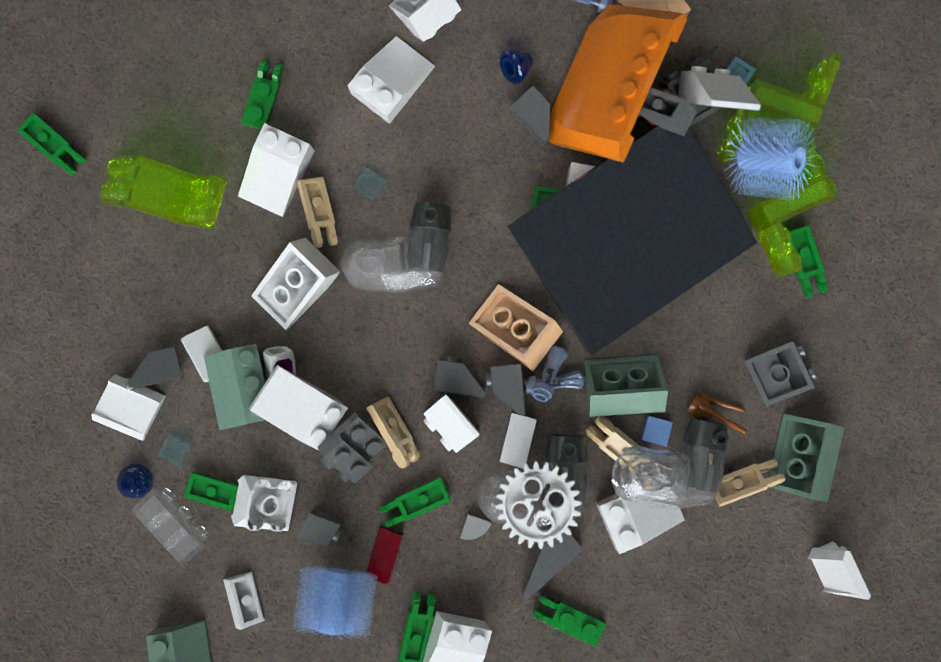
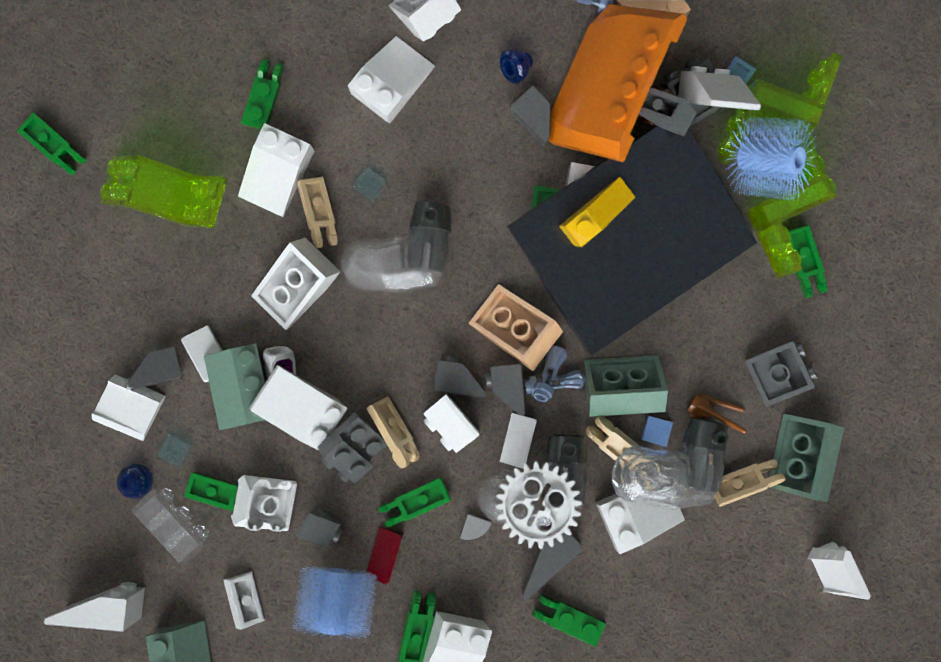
(108, 610): none -> white slope
(597, 213): none -> yellow slope

